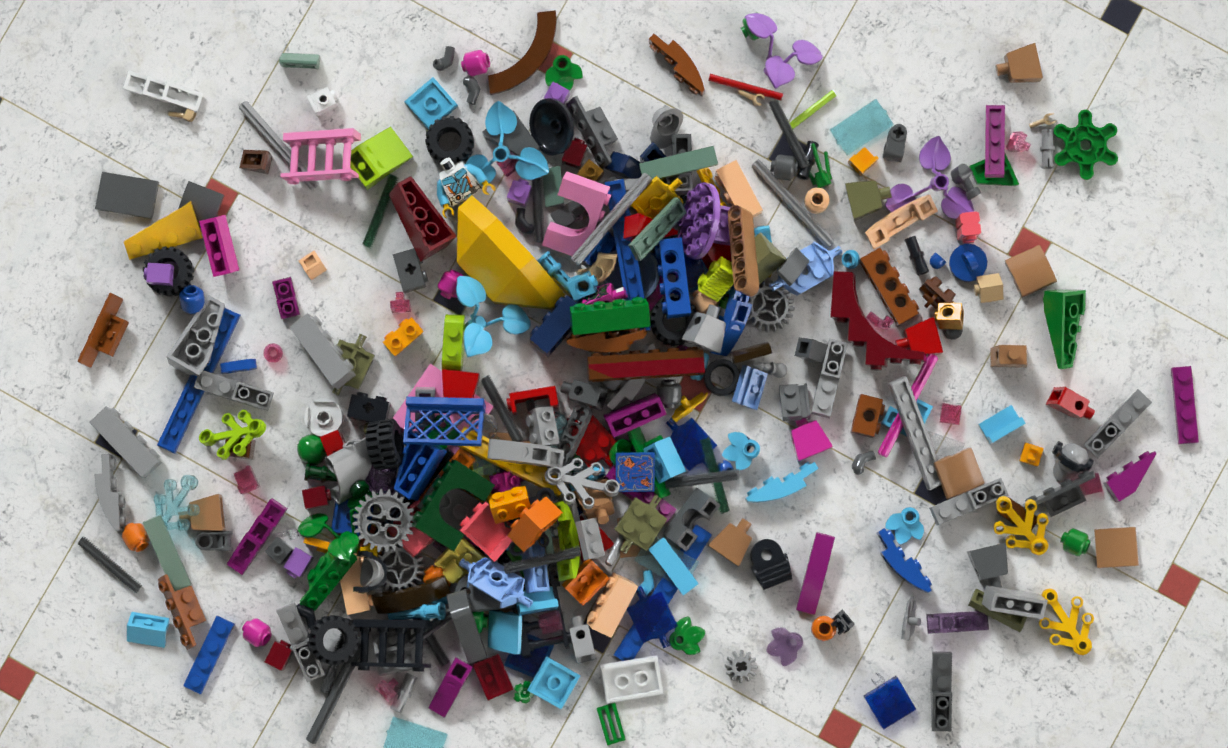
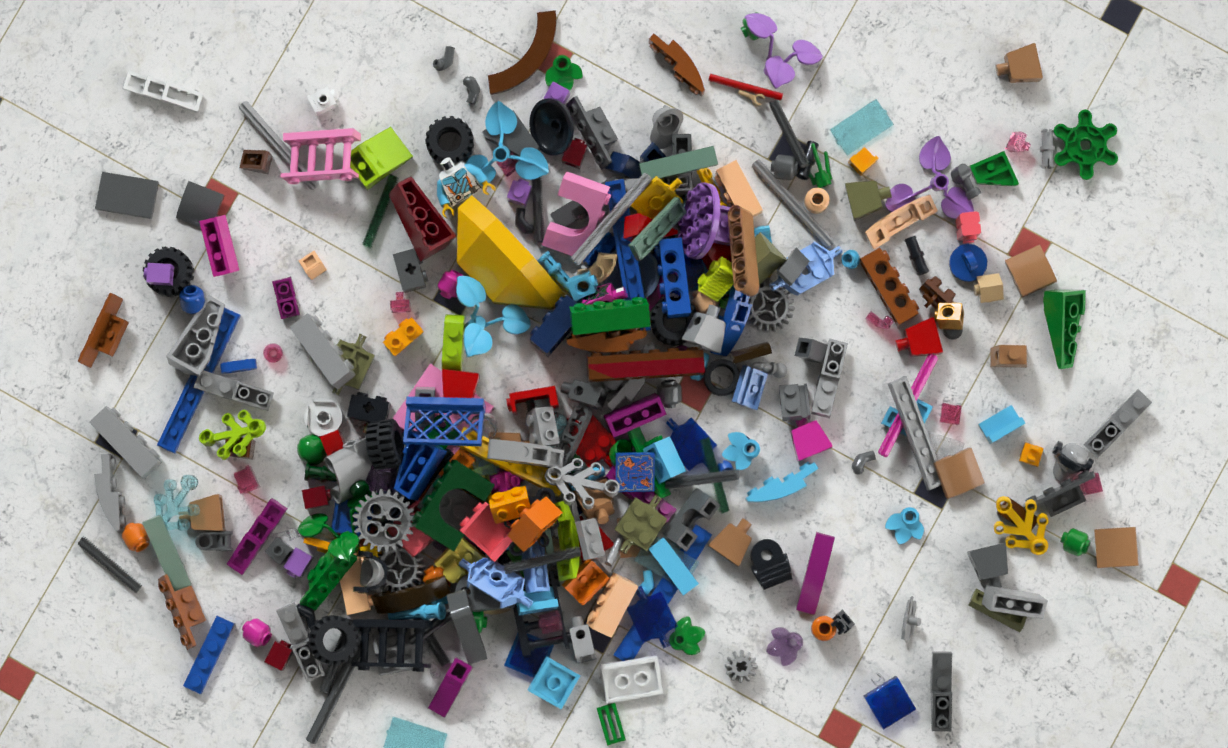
(147, 629): medium azure panel -> none
(173, 230): yellow wing -> none
(189, 115): tan hand -> none
(297, 60): sand green slope -> none
(387, 689): clear pink tile -> none
(403, 693): light grey pin -> none
(431, 103): medium azure tile -> none
(475, 63): dark pink head -> none
(493, 677): dark red plate -> none
(501, 409): dark grey axle -> none
(505, 631): medium azure slope -> none
(522, 693): green plant -> none
(551, 186): sand green slope -> none
(591, 171): pearl gold brick -> none
(688, 406): yellow piece -> none
(812, 109): lime bar -> none
(860, 425): dark orange brick -> none
(879, 350): dark red arch -> none
(894, 146): dark grey piece -> none
(907, 569): blue slope -> none
(937, 261): blue hinge -> none
(957, 622): clear purple slope -> none
(968, 501): light grey slope -> none
(995, 141): magenta plate -> none
(1045, 120): tan hand -> none
(1068, 624): yellow plant -> none
(1070, 403): red torso -> none
(1127, 481): magenta slope -> none
(1184, 405): magenta plate -> none

